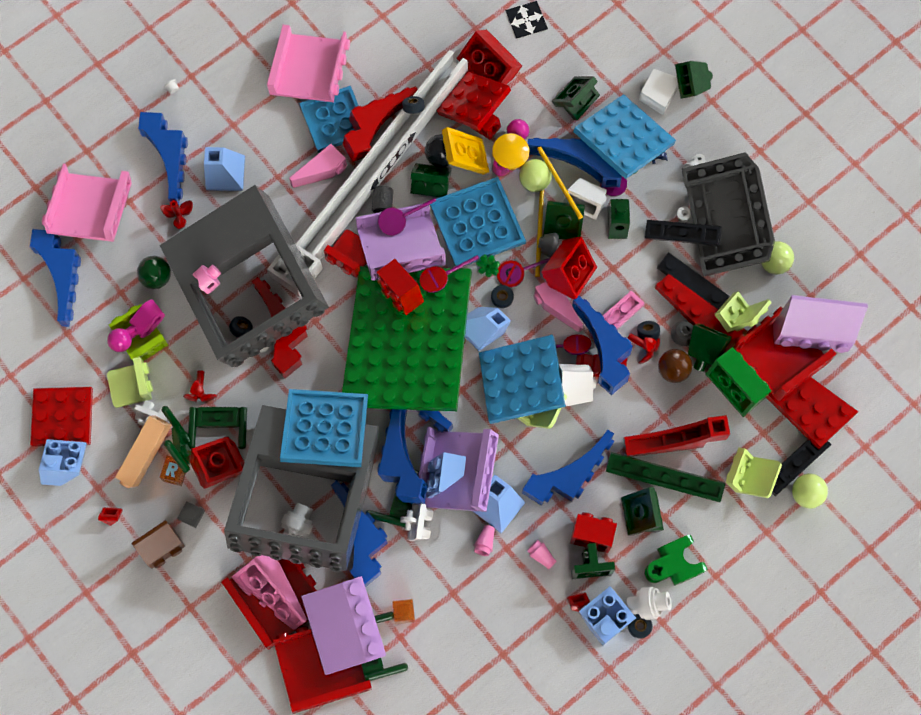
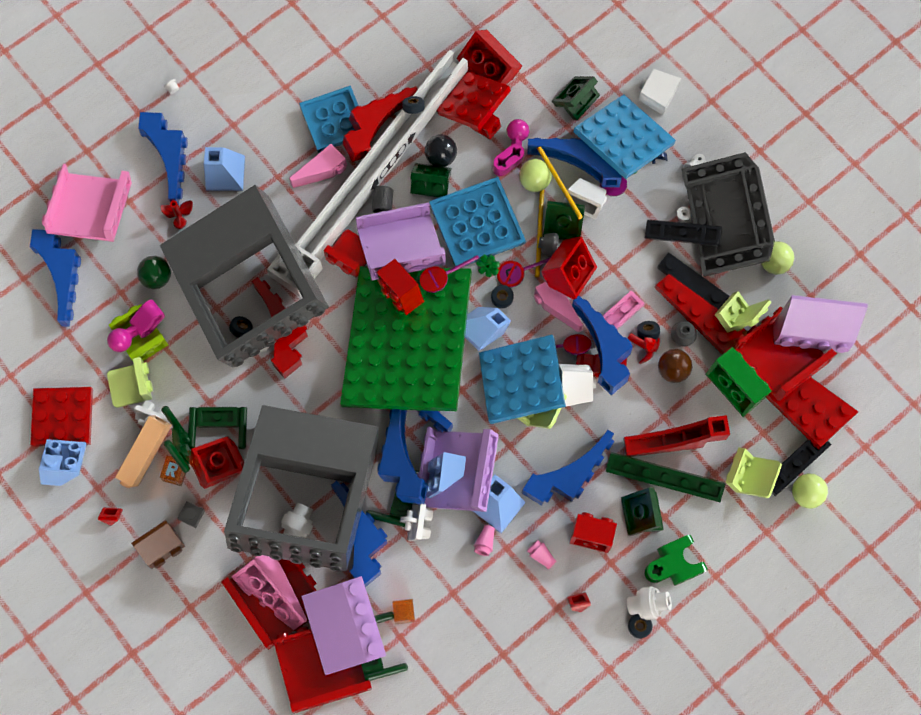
(197, 390): red plant -> none
(207, 277): bright pink piece -> none
(307, 66): bright pink panel -> none
(324, 428): dark azure plate -> none
(393, 221): magenta piece -> none
(465, 151): yellow plate -> none
(510, 151): yellow dish -> none
(526, 19): black sticker -> none
(590, 566): dark green bracket -> none
(606, 615): light blue slope -> none
(618, 215): dark green torso -> none
(693, 78): dark green torso -> none
(707, 345): dark green torso -> none

